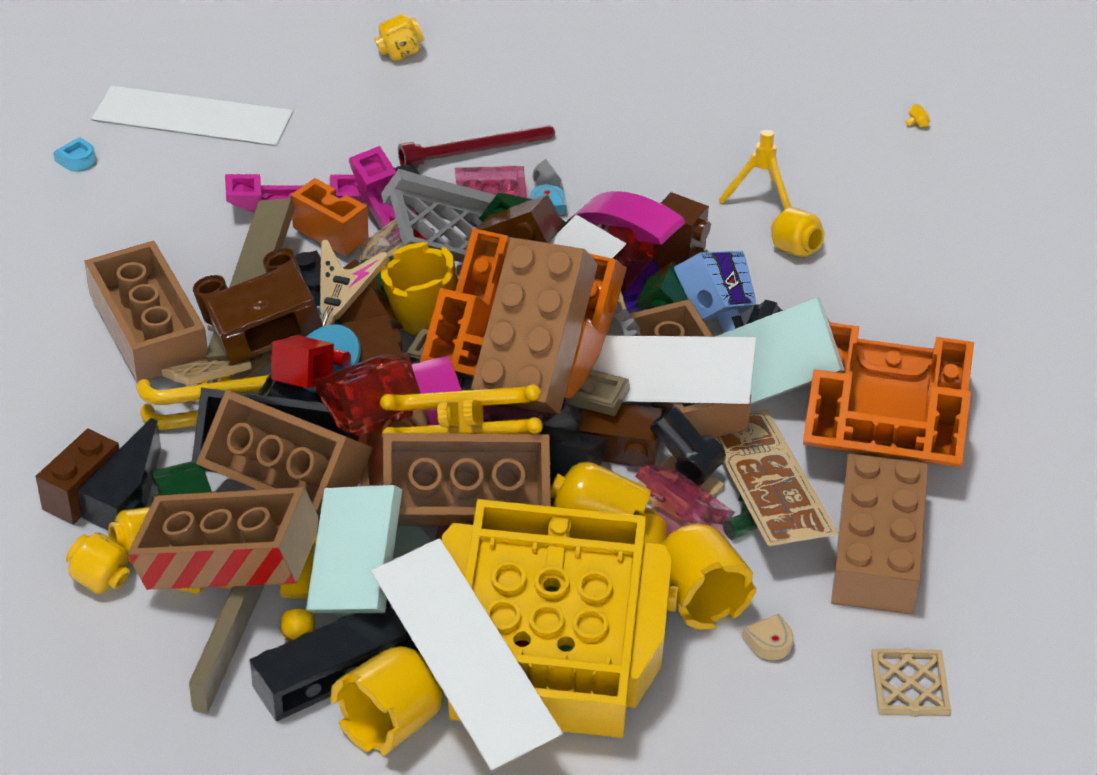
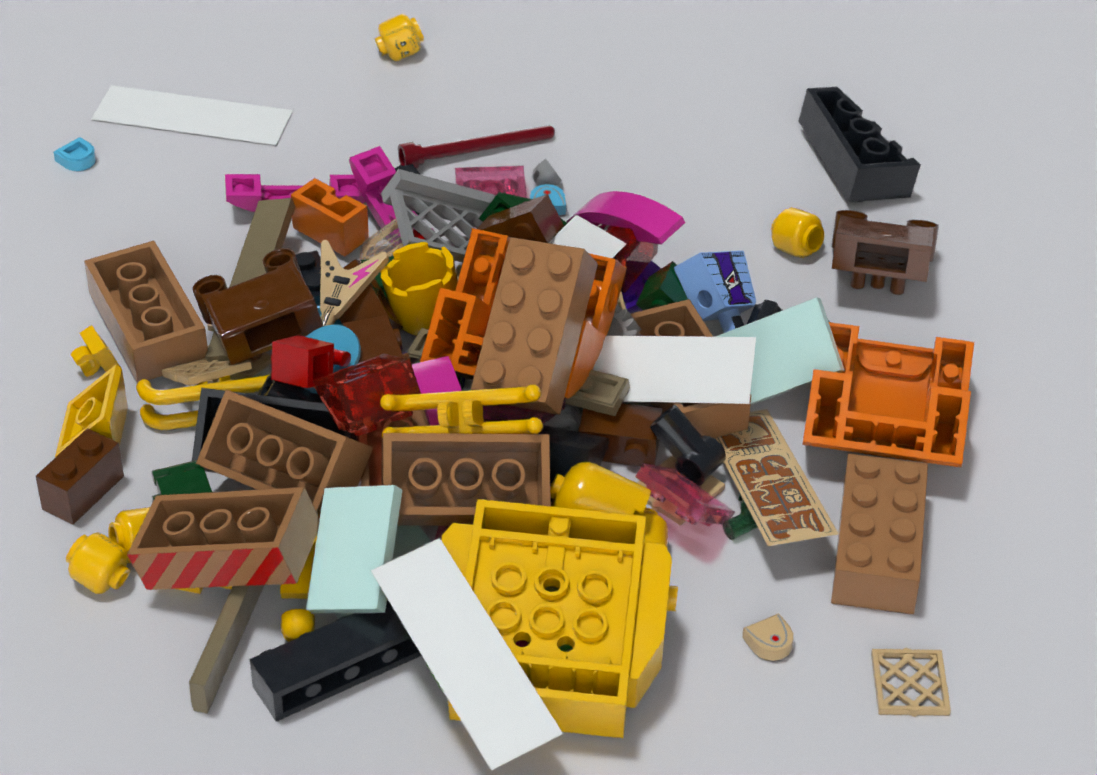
(94, 354): none -> yellow tile
(97, 407): none -> yellow slope
(123, 480): black slope -> none
(387, 699): yellow cylinder -> none
(690, 237): reddish brown brick -> none
(708, 576): yellow cylinder -> none
(764, 159): yellow plant -> none
(854, 149): none -> black wedge
(882, 250): none -> reddish brown piece
(918, 116): yellow rock -> none

